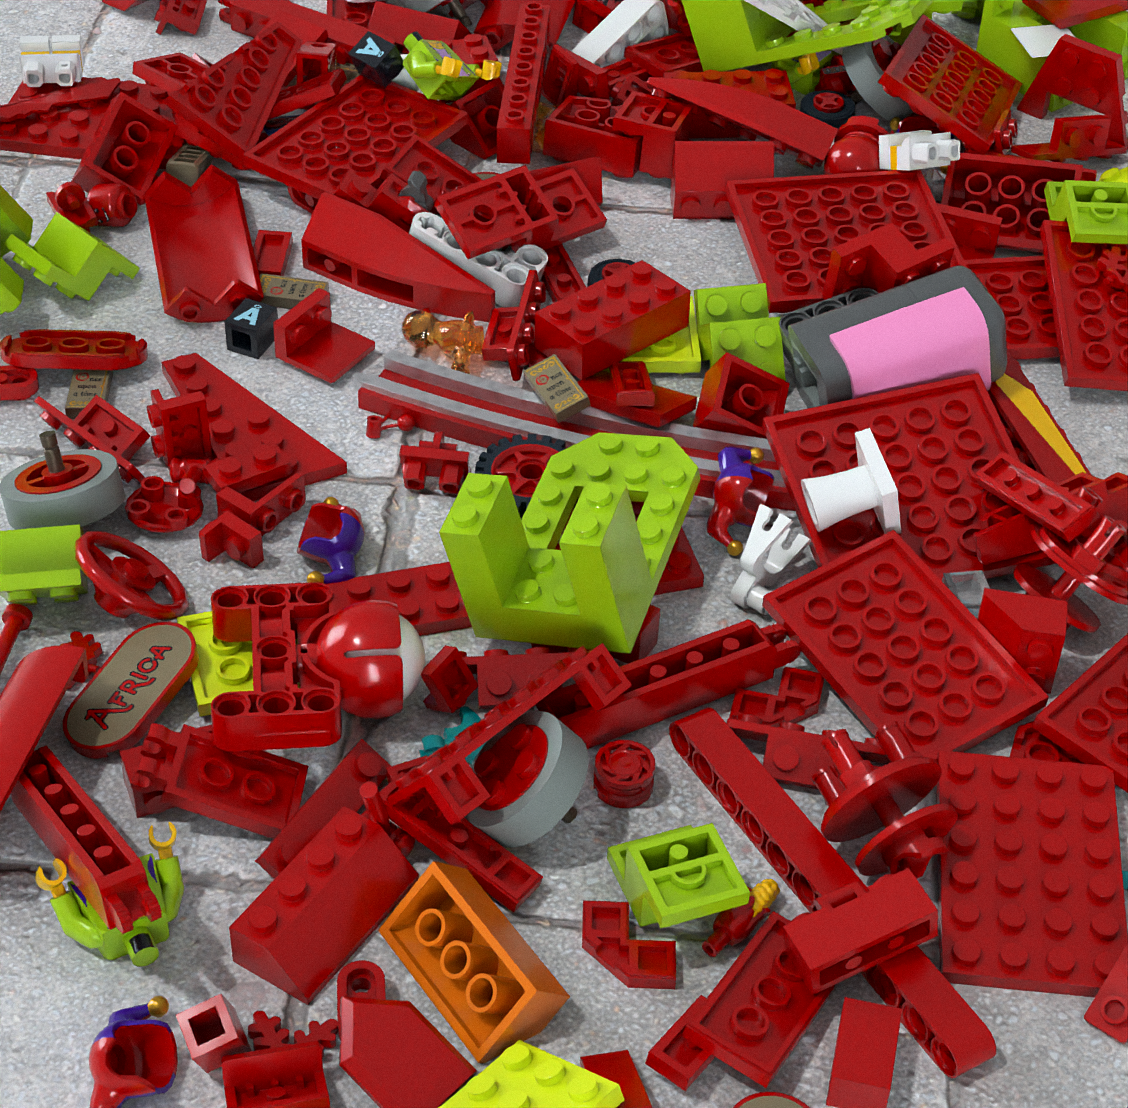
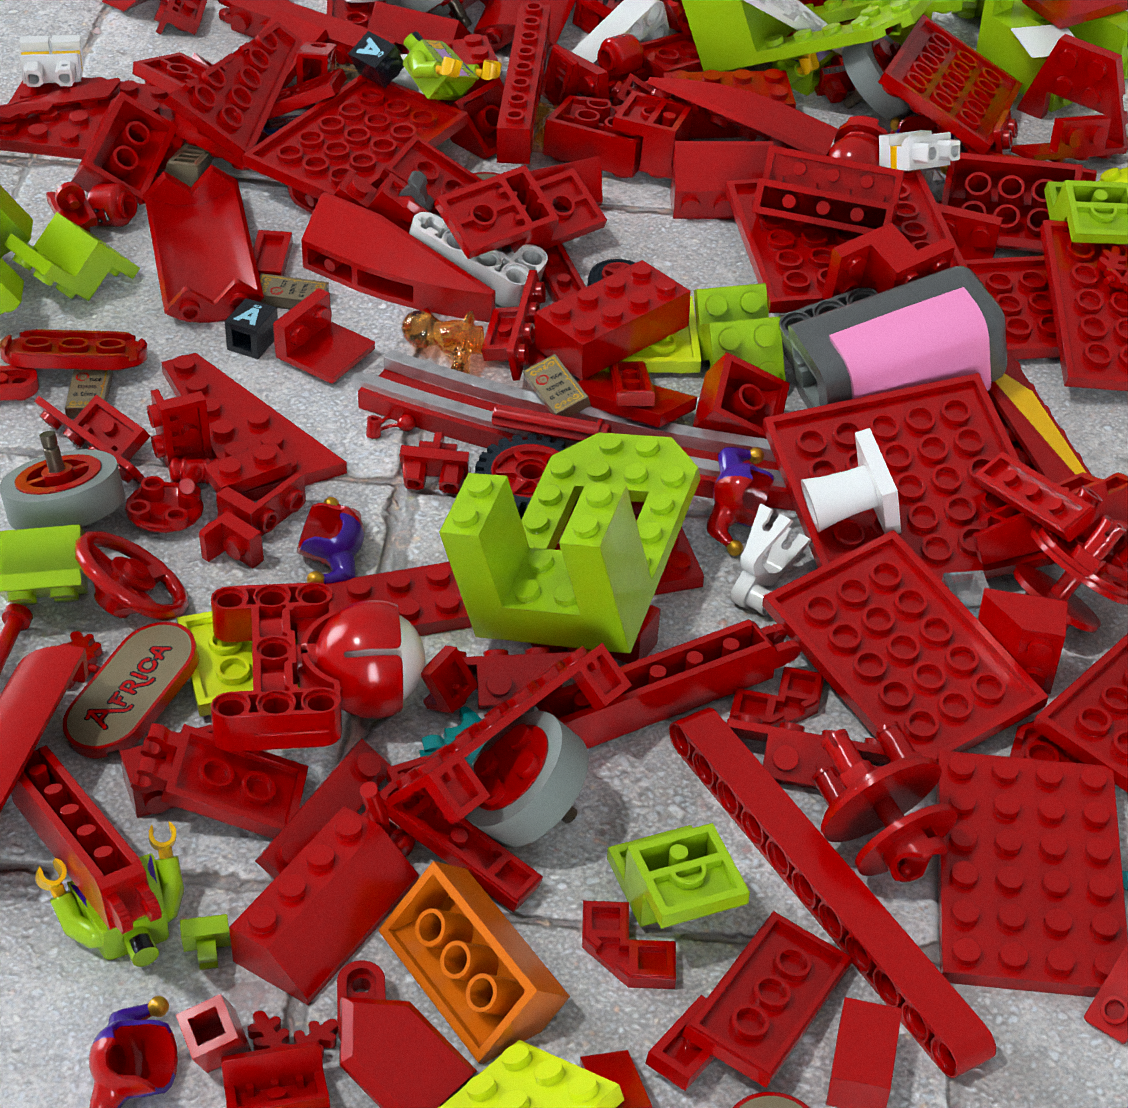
(205, 936): none -> lime tile
(547, 423): none -> red axle
(621, 55): none -> red head
(624, 776): red wheel -> none
(738, 923): red piece -> none
(827, 191): none -> red brick
(828, 107): black wheel -> none
(859, 929): red piece -> none

